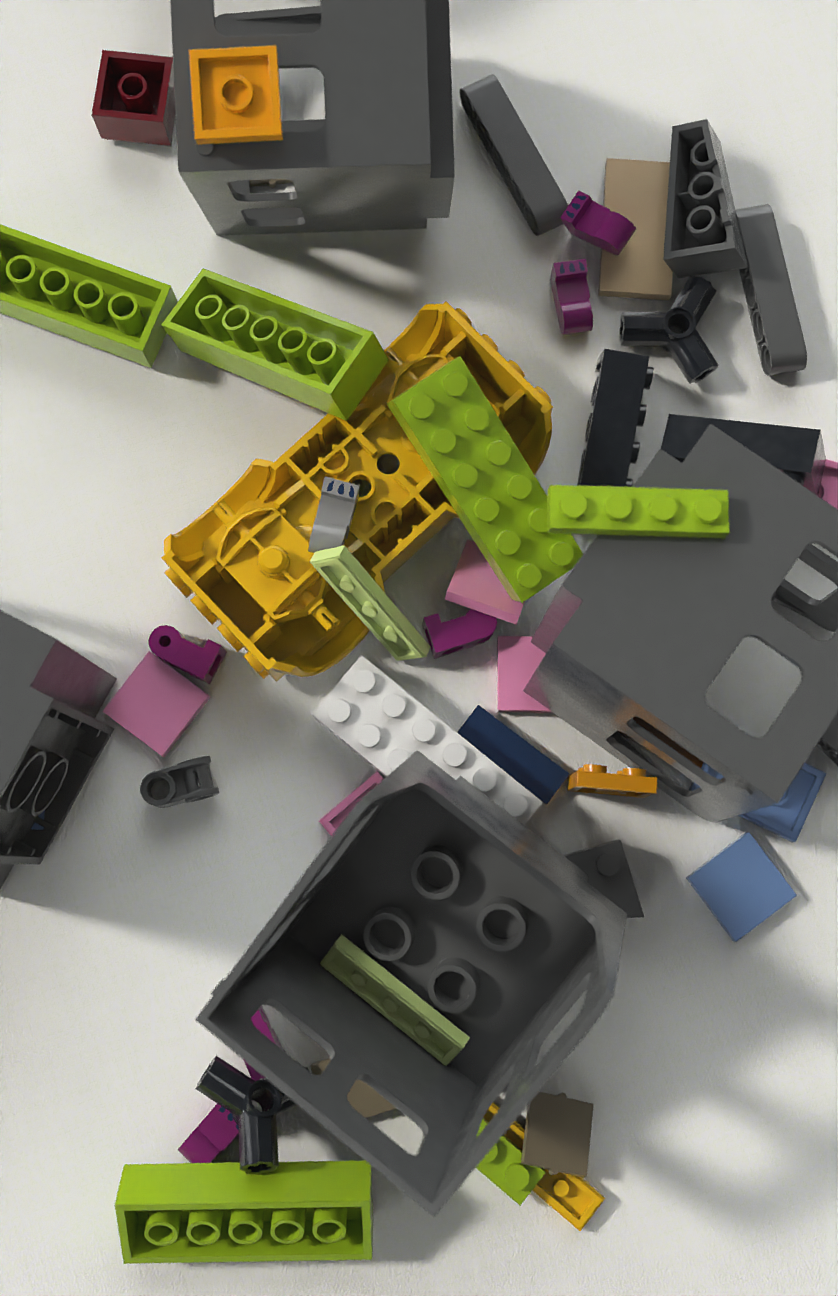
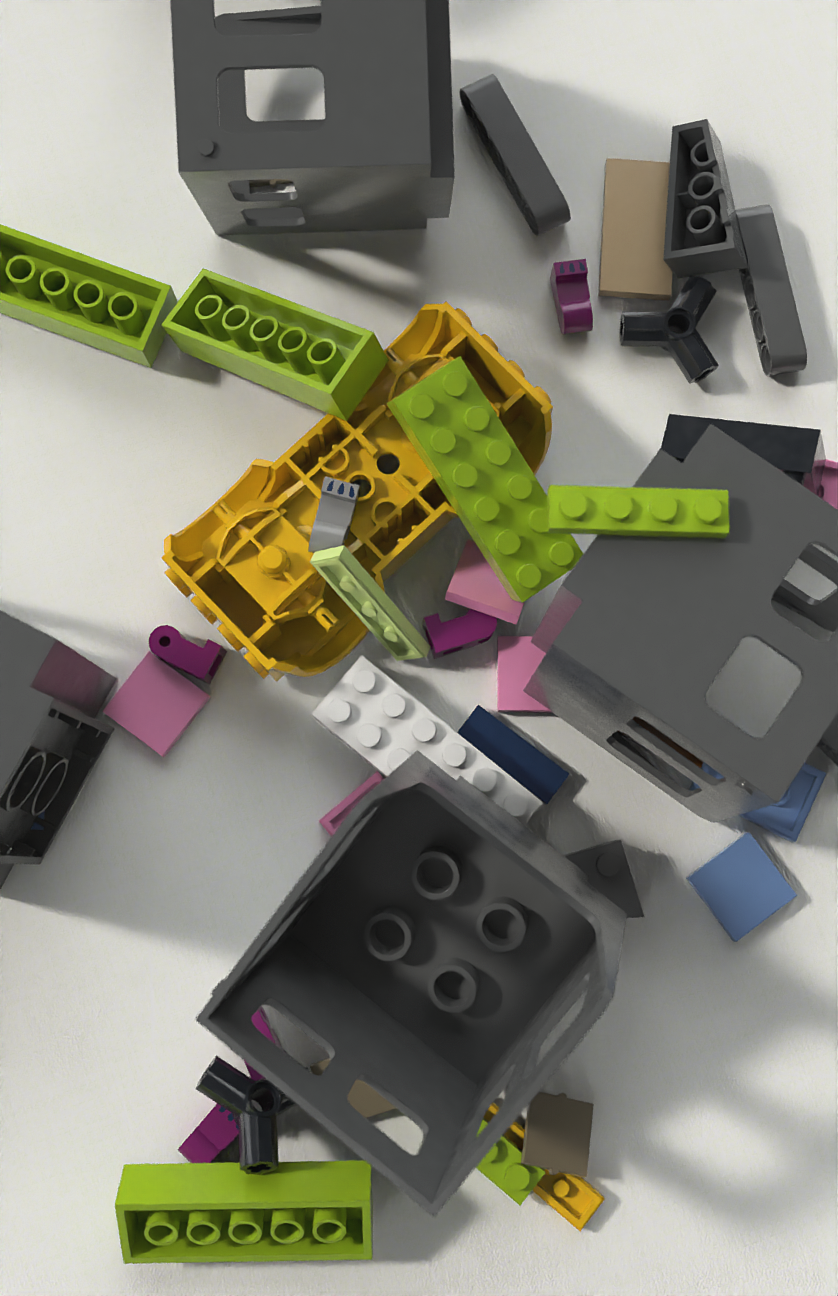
(135, 98): dark red brick -> none
(182, 783): dark grey piece -> none
(236, 94): light orange plate -> none
(394, 1000): yellowish green tile -> none
(597, 224): magenta leg -> none
(615, 419): black wedge -> none
(627, 783): light orange plate -> none

